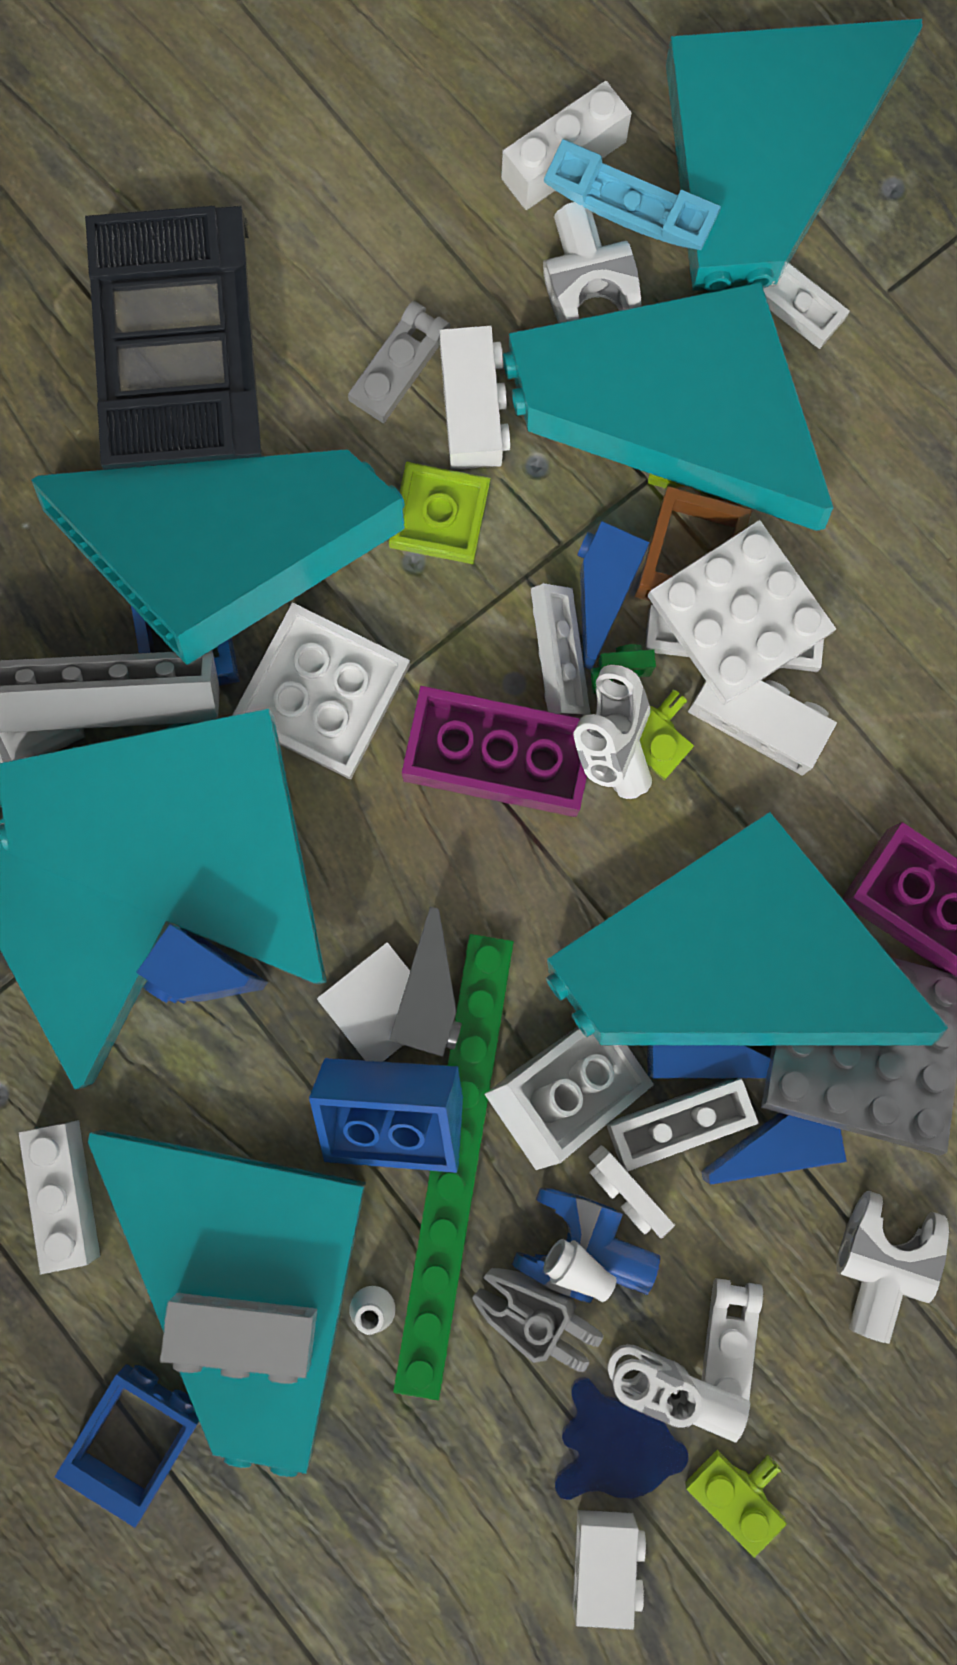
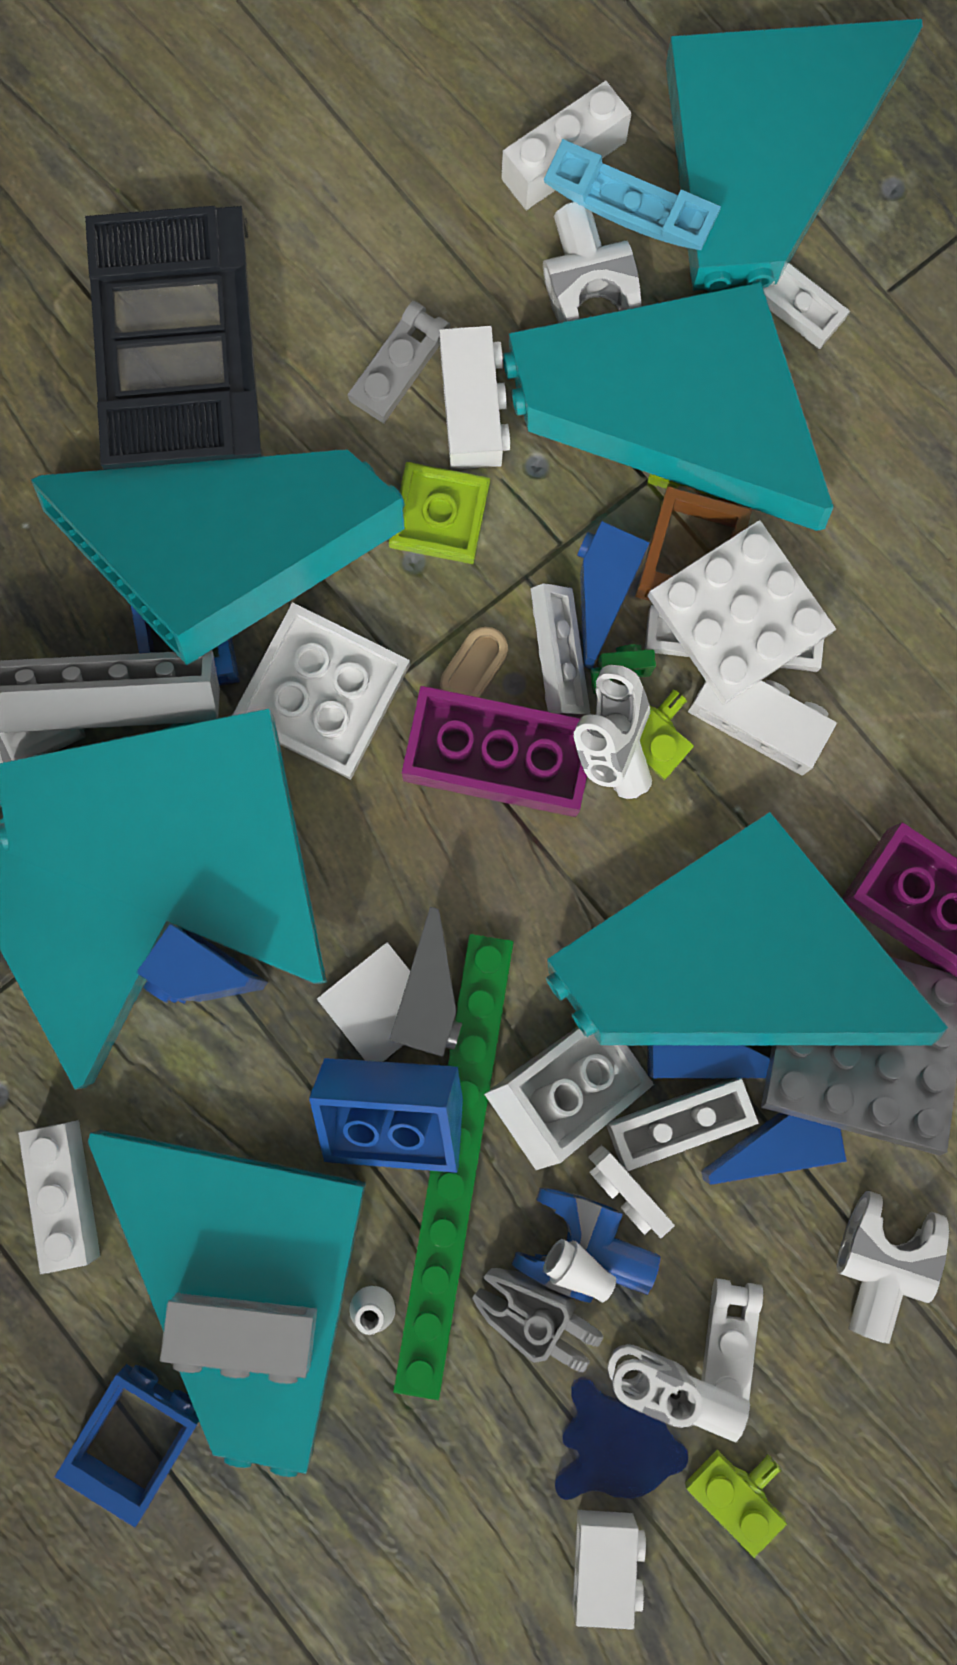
(475, 663): none -> tan tile

